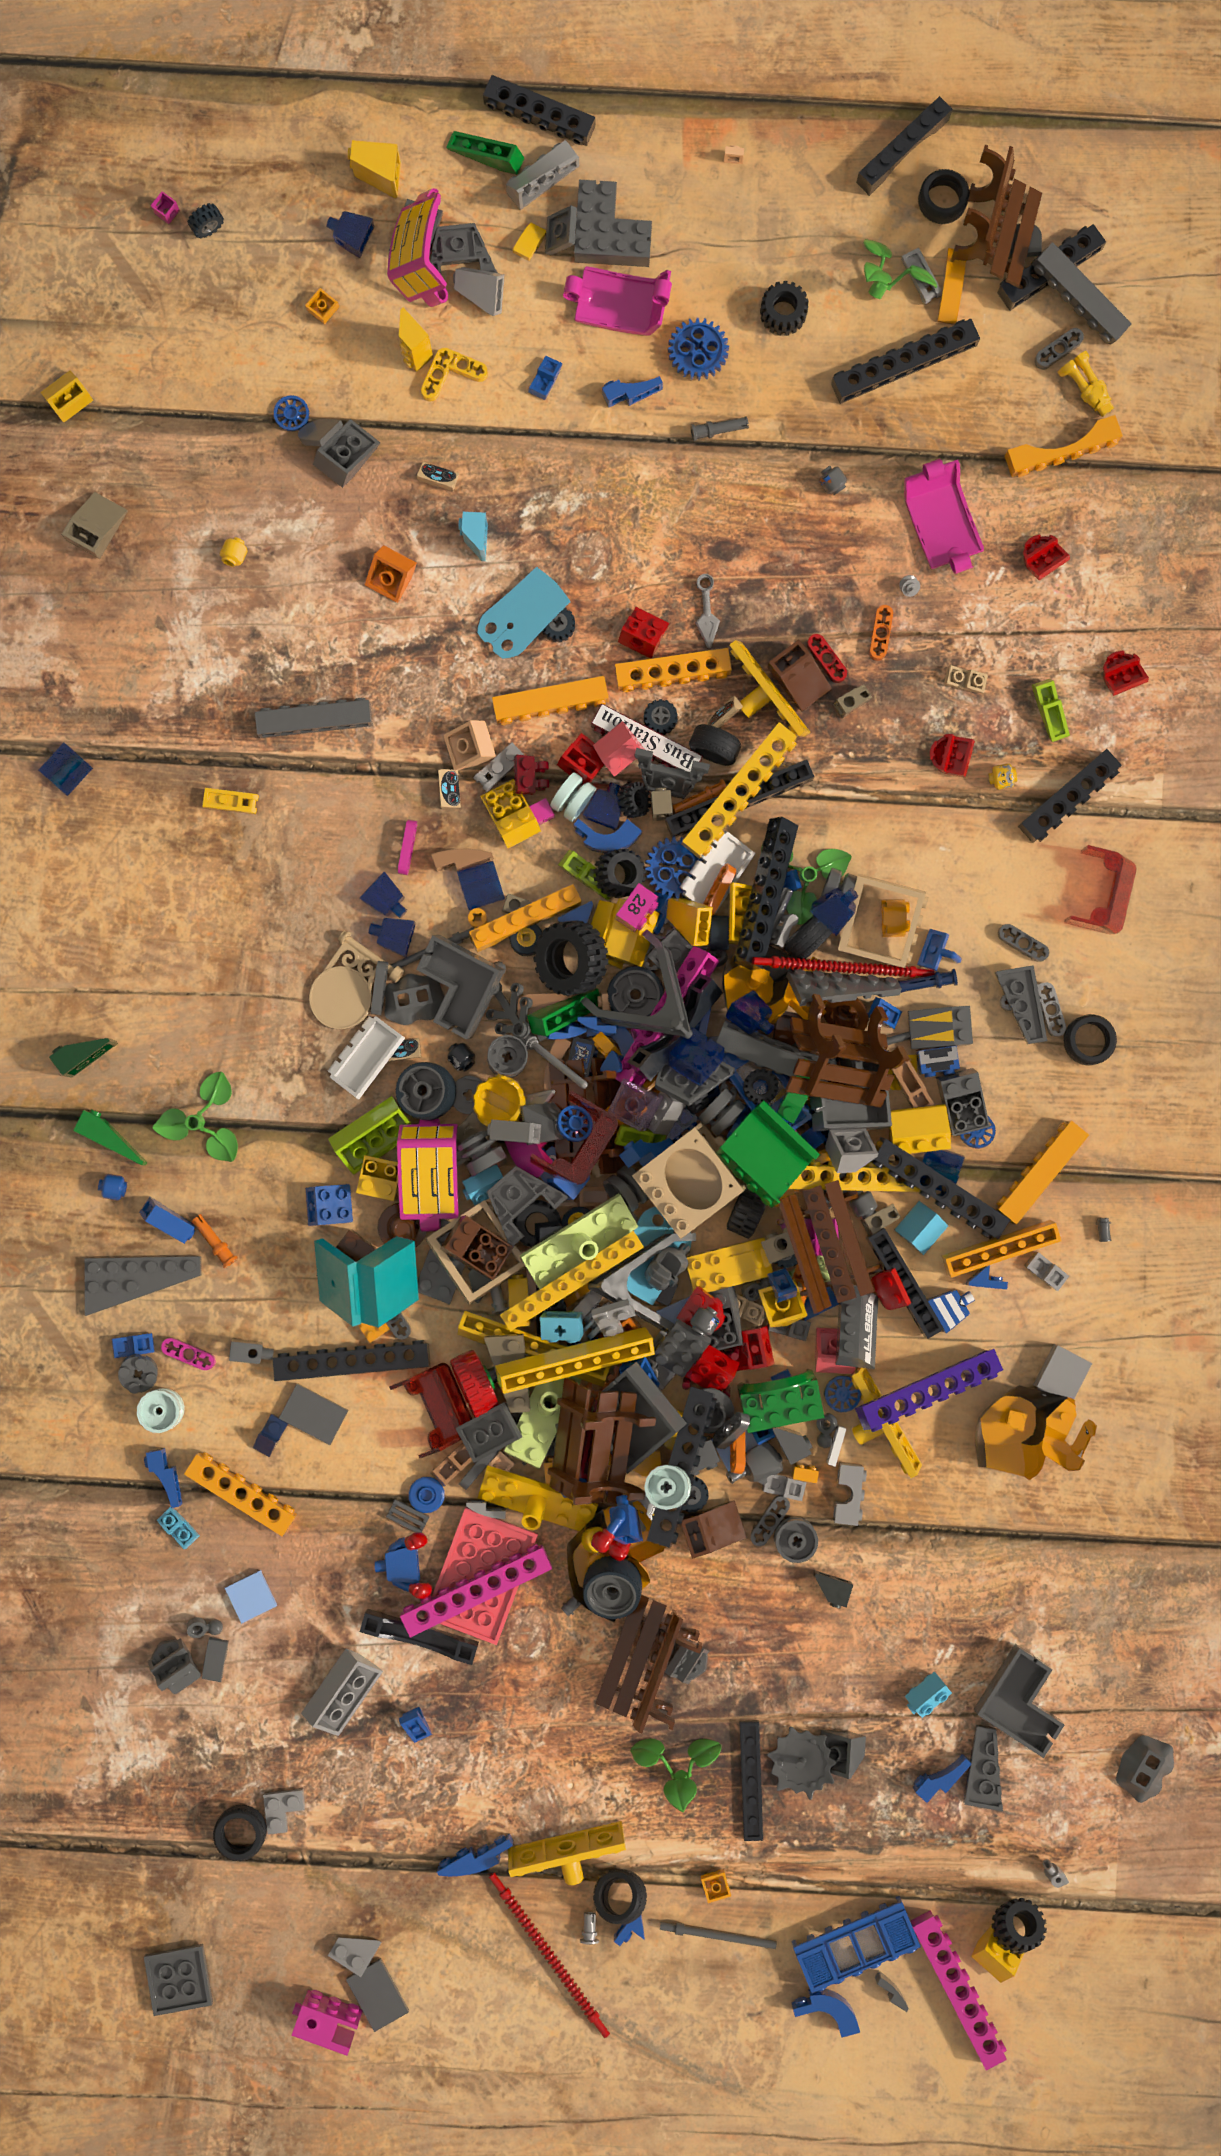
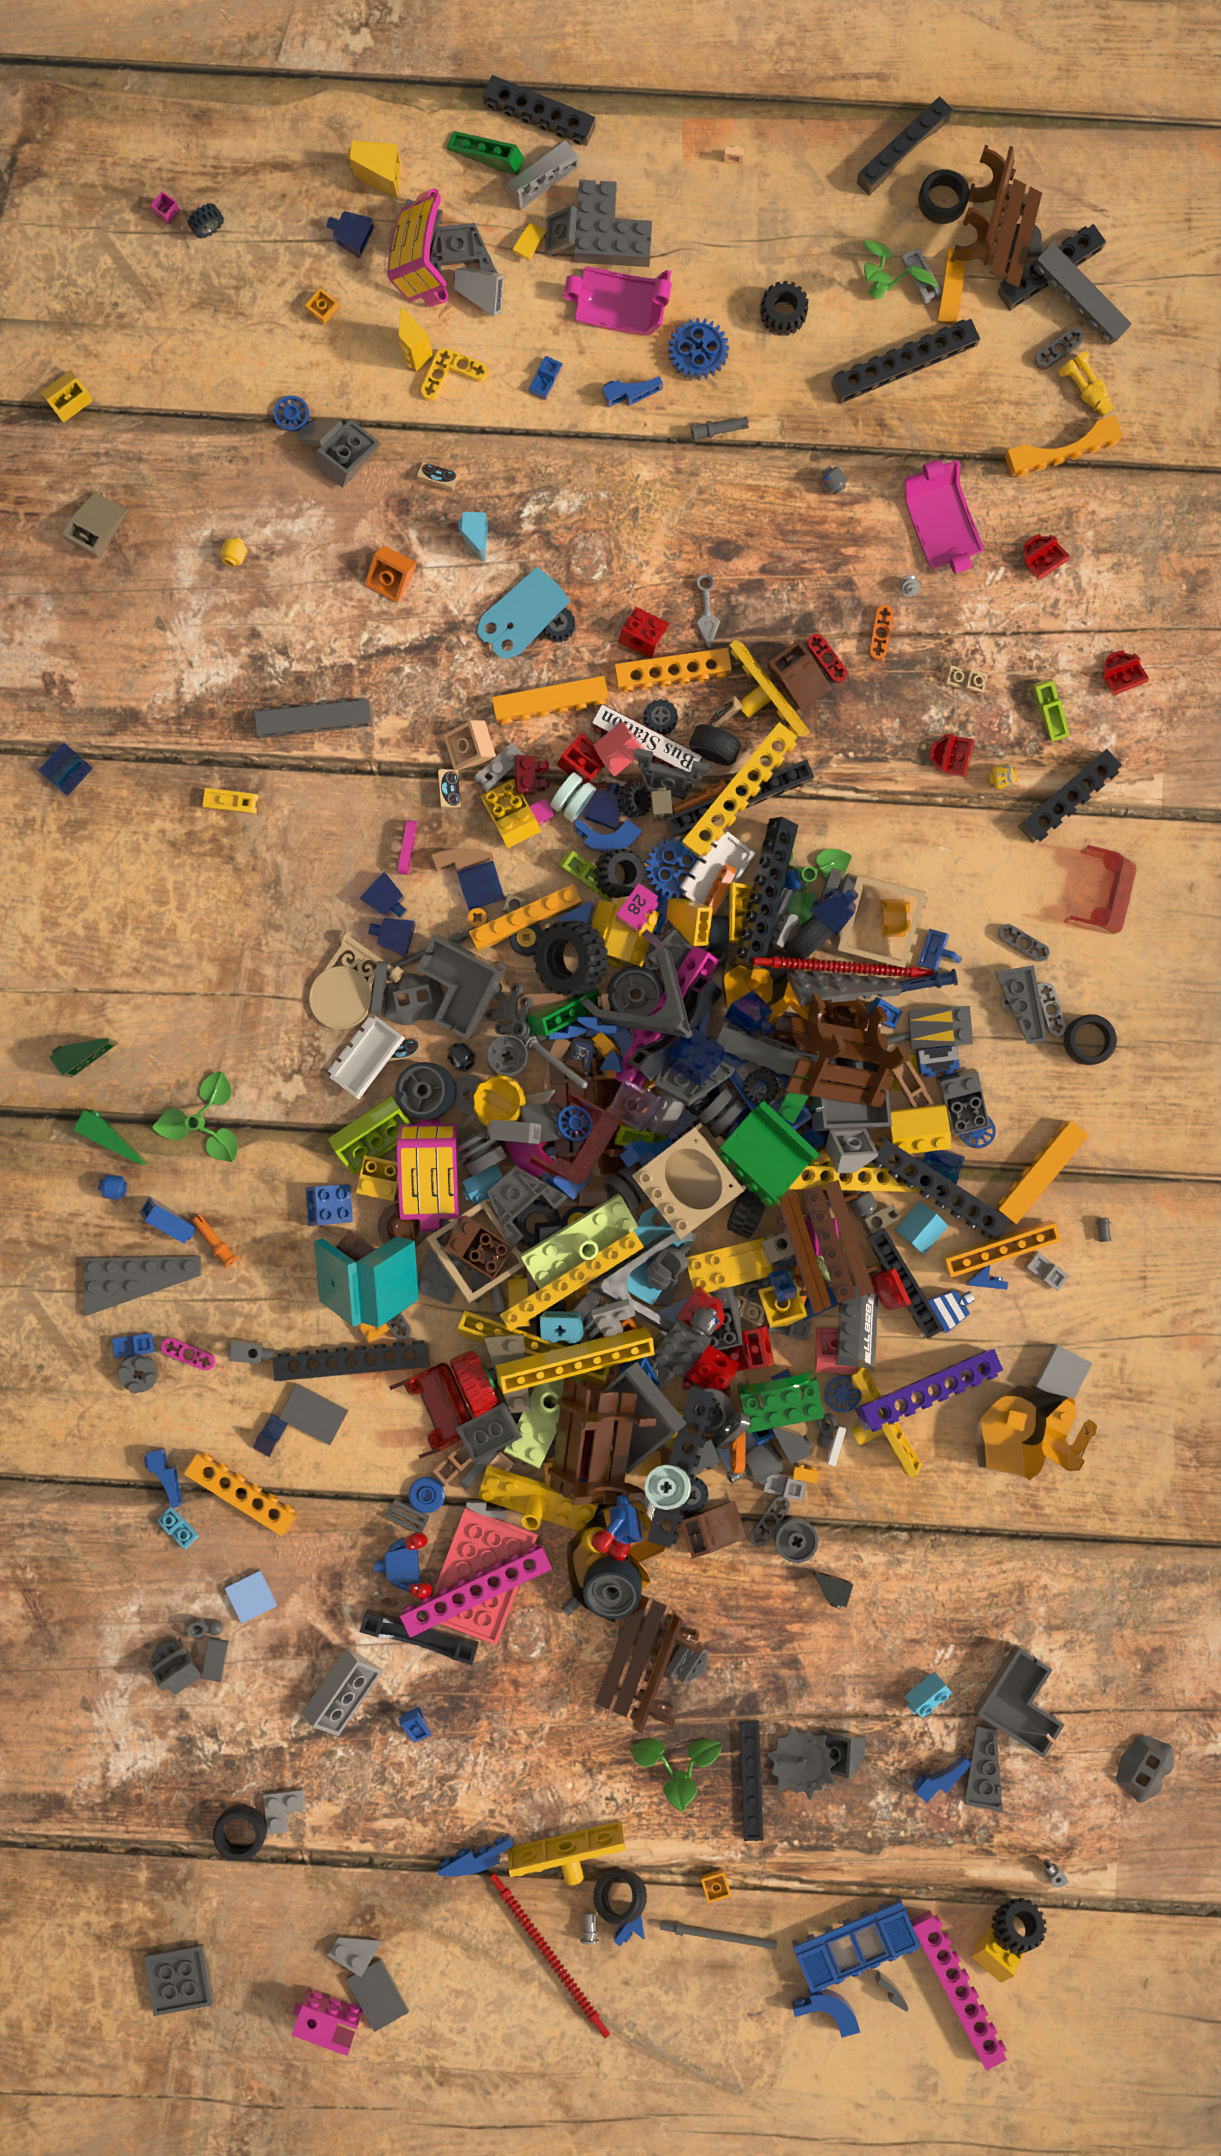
(158, 1421): light aqua wheel -> none
(849, 1511): light grey arch -> none
(852, 700): dark tan leg -> none

